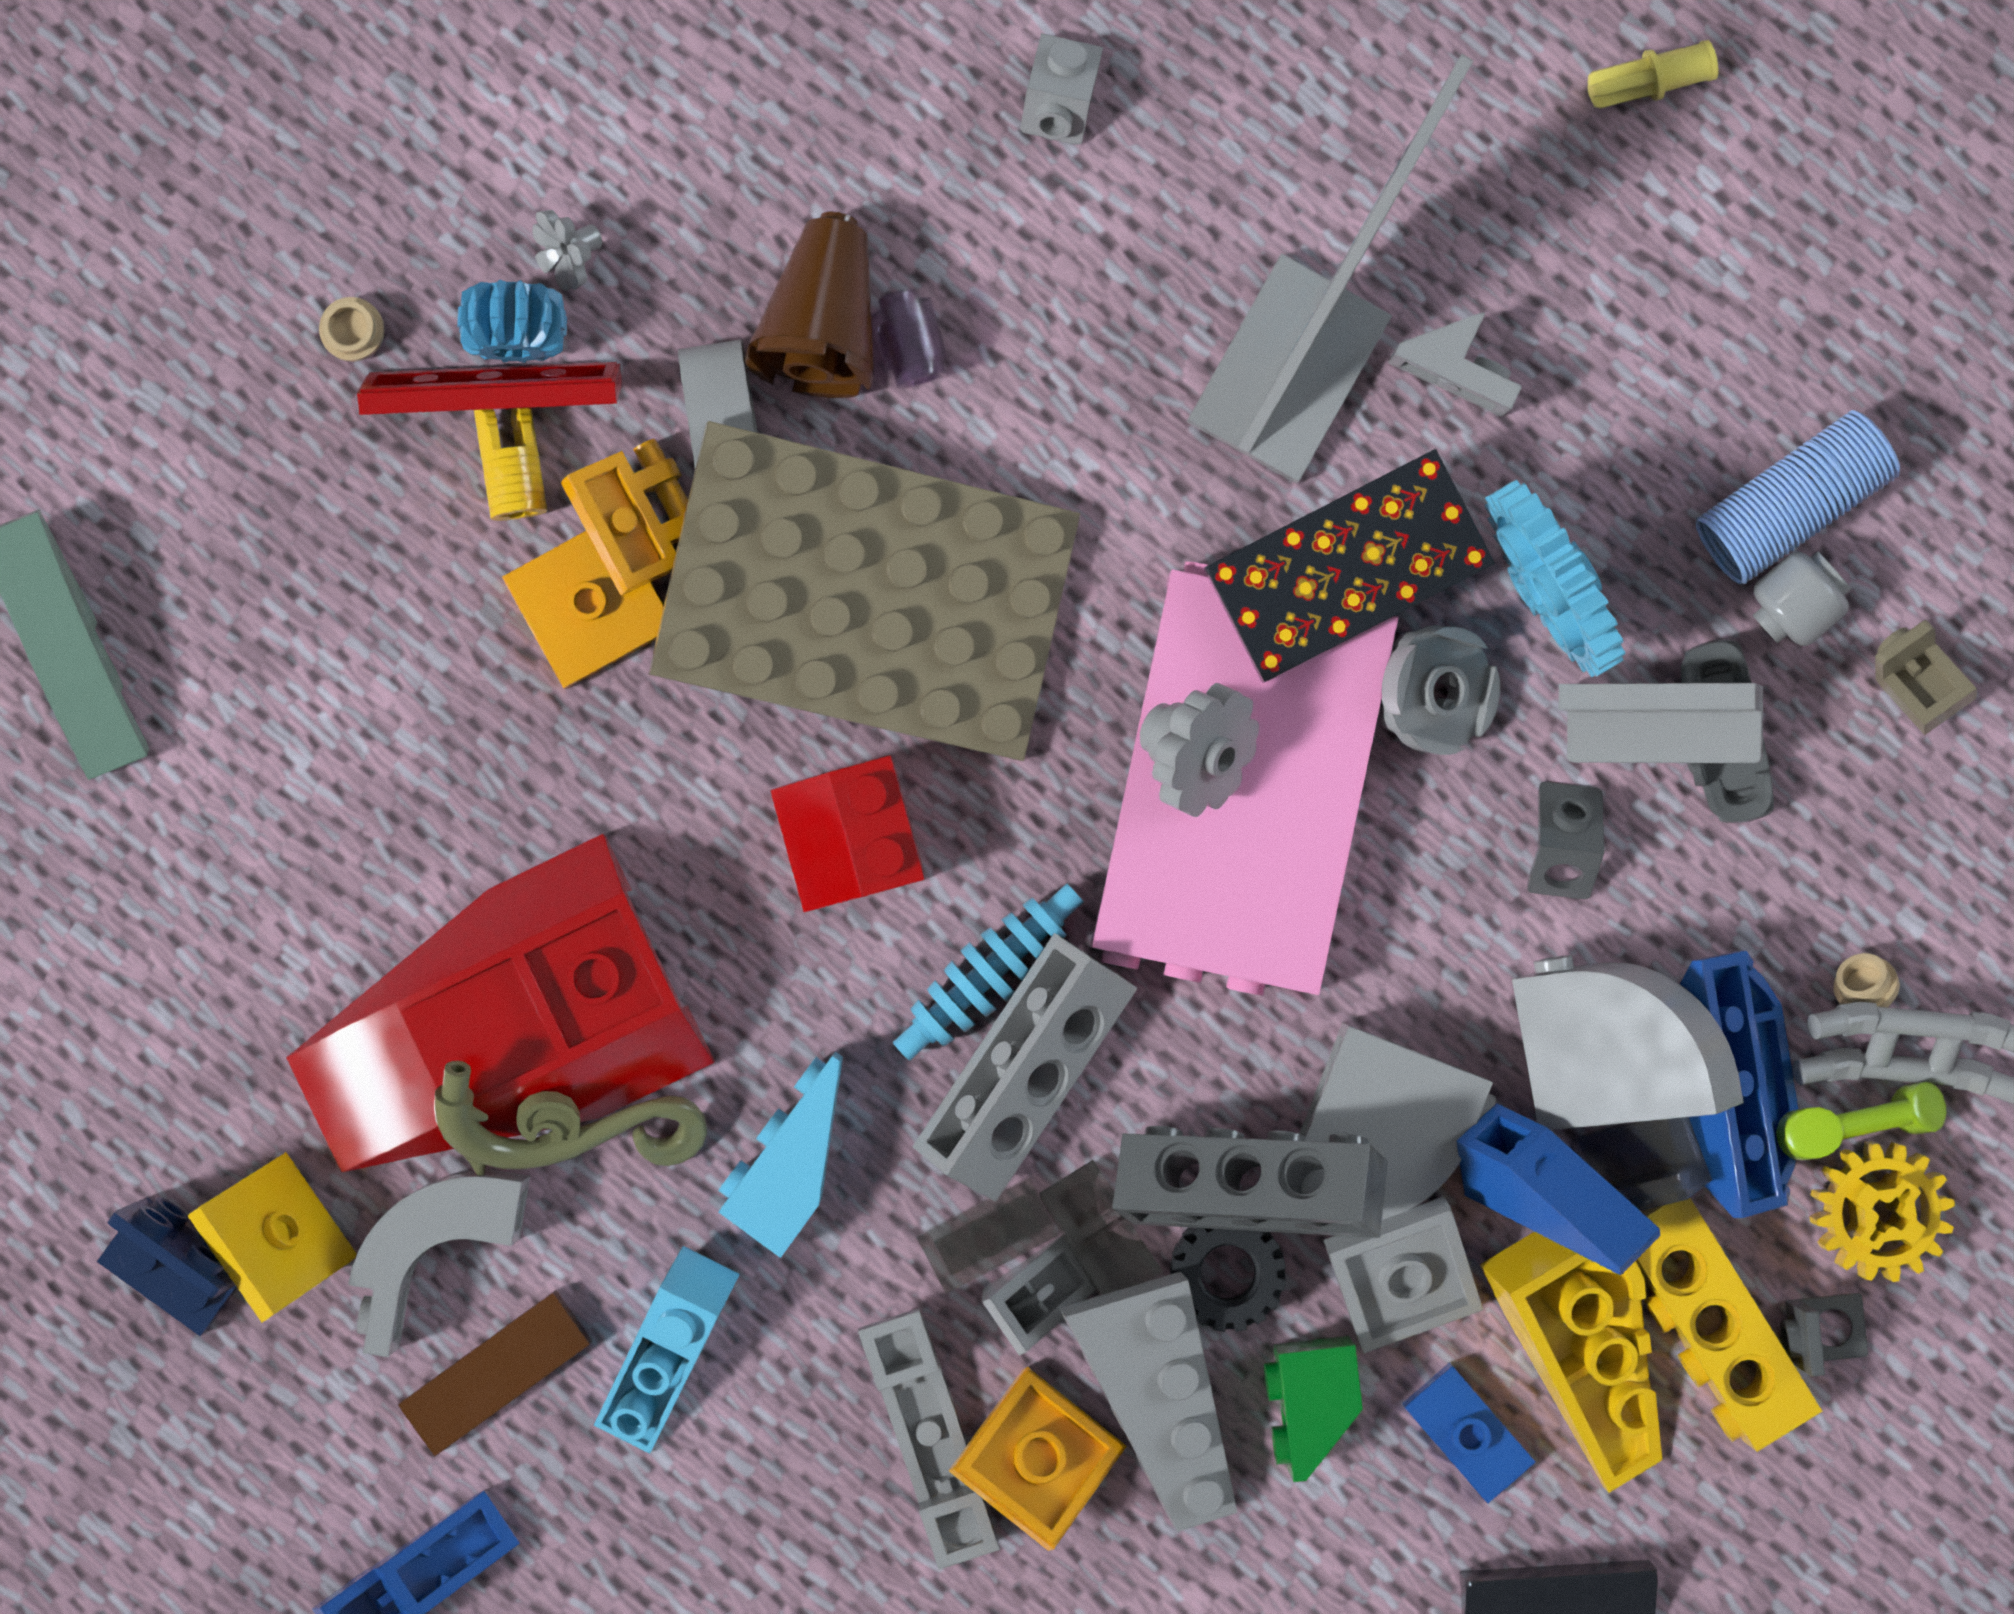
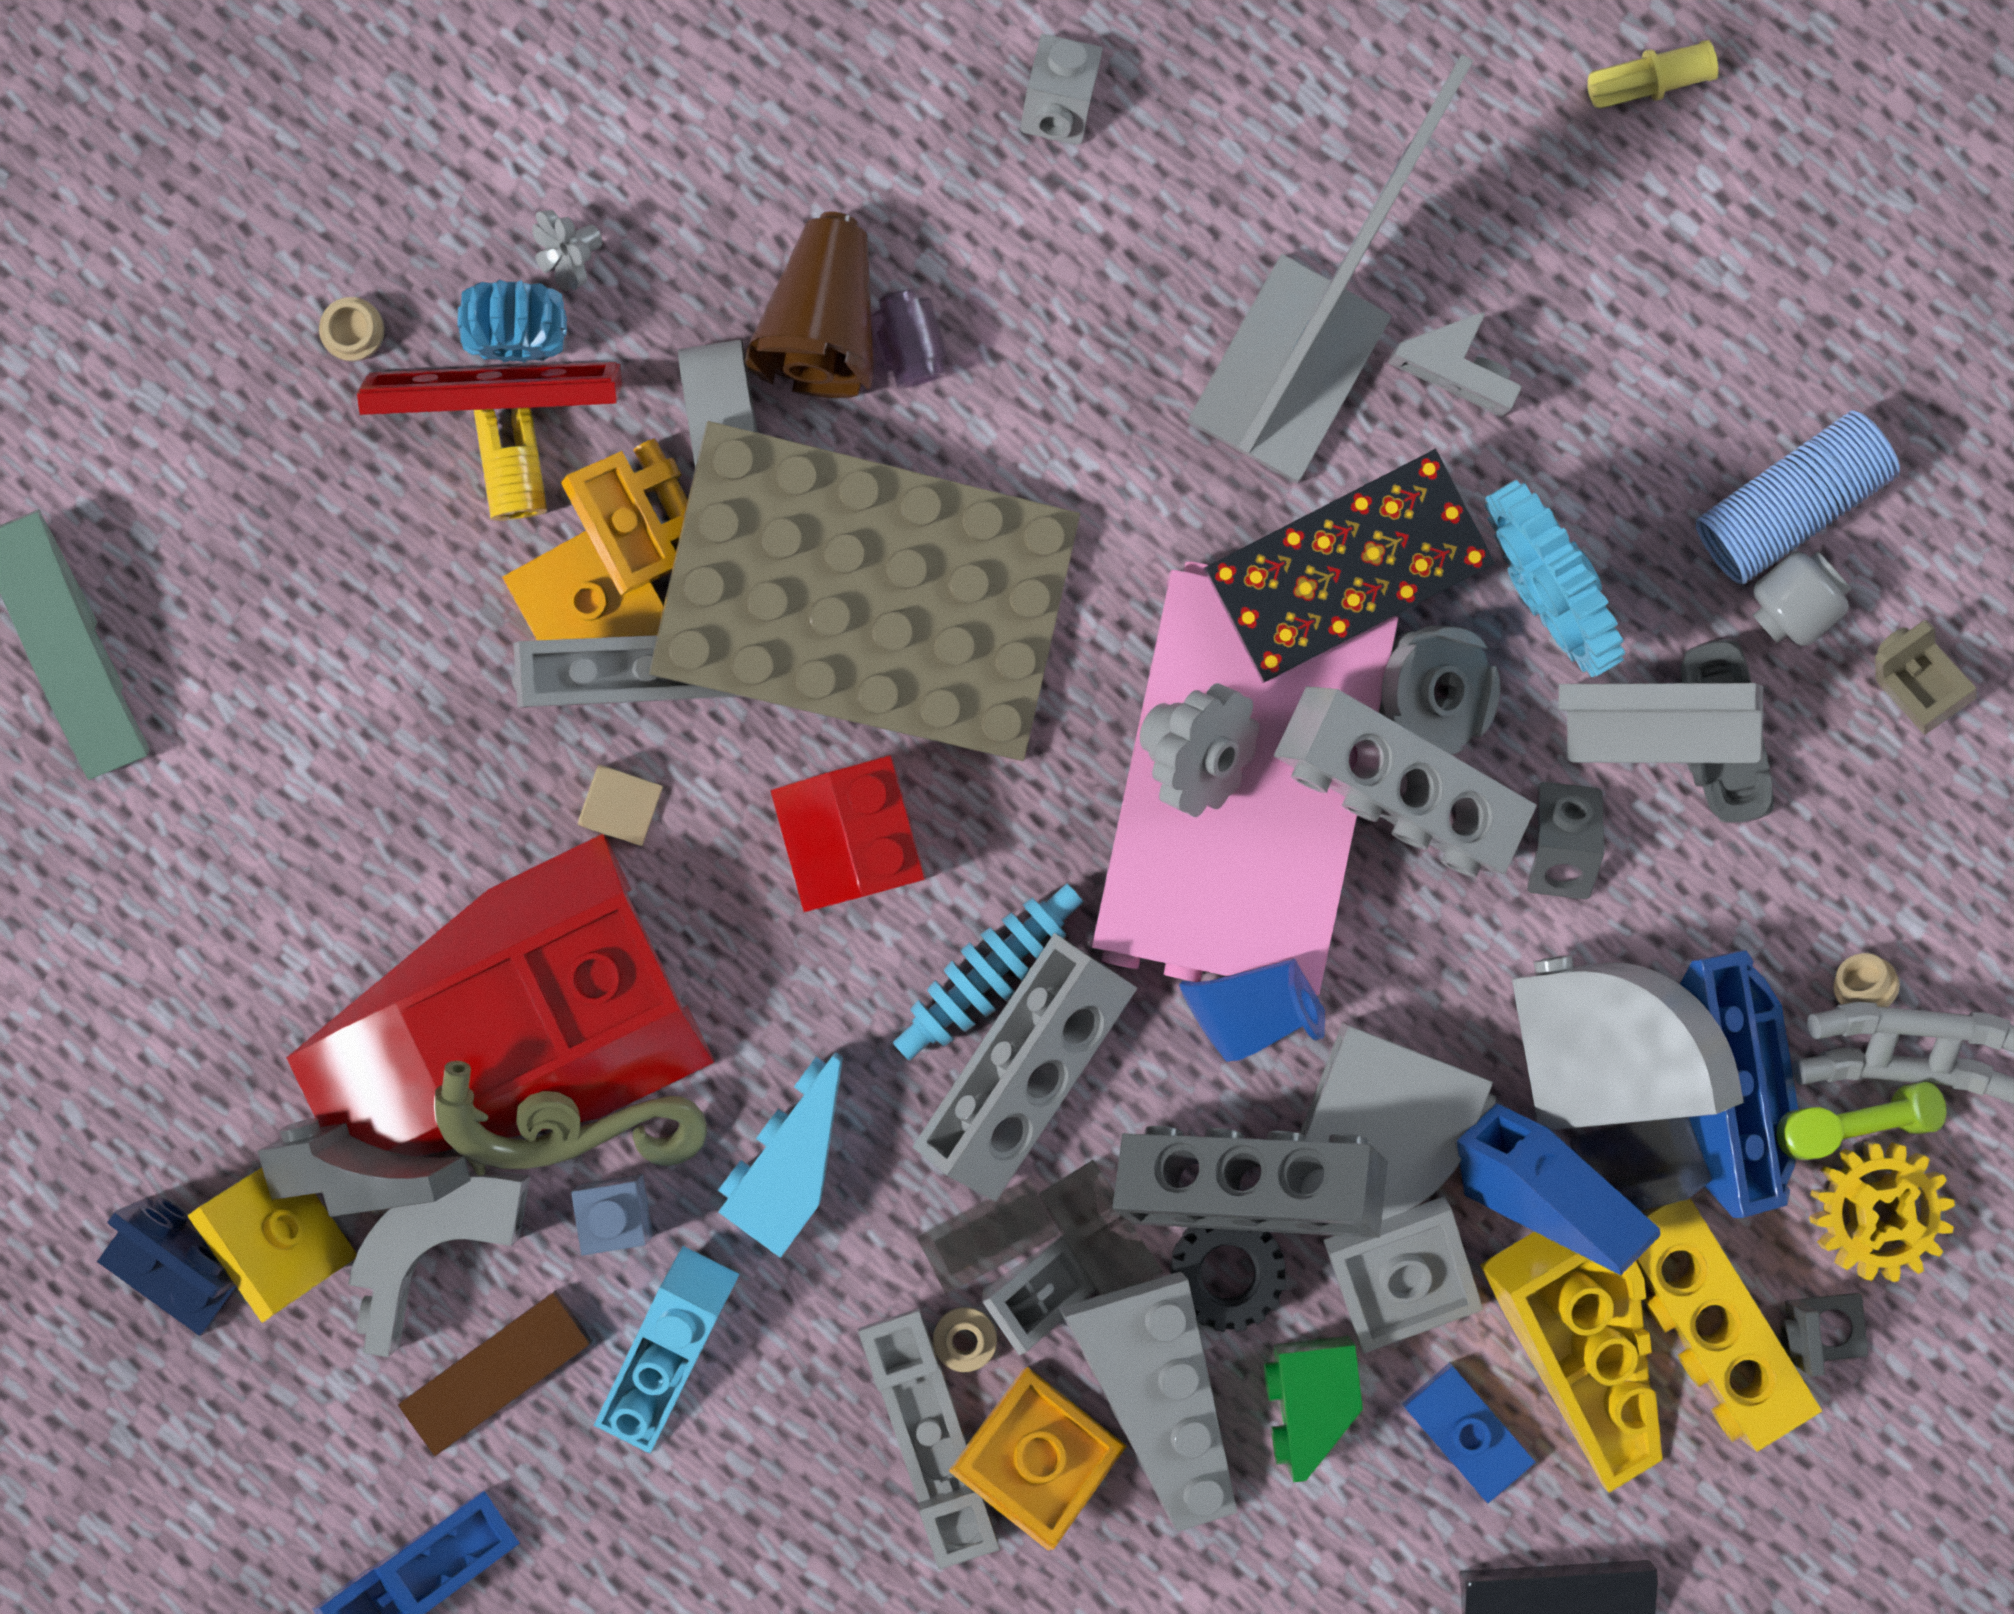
(353, 1173): none -> dark grey slope
(594, 673): none -> light grey piece
(612, 1214): none -> sand blue brick
(620, 805): none -> tan slope
(968, 1319): none -> tan plate
(1255, 1008): none -> blue piece
(1488, 814): none -> light grey brick

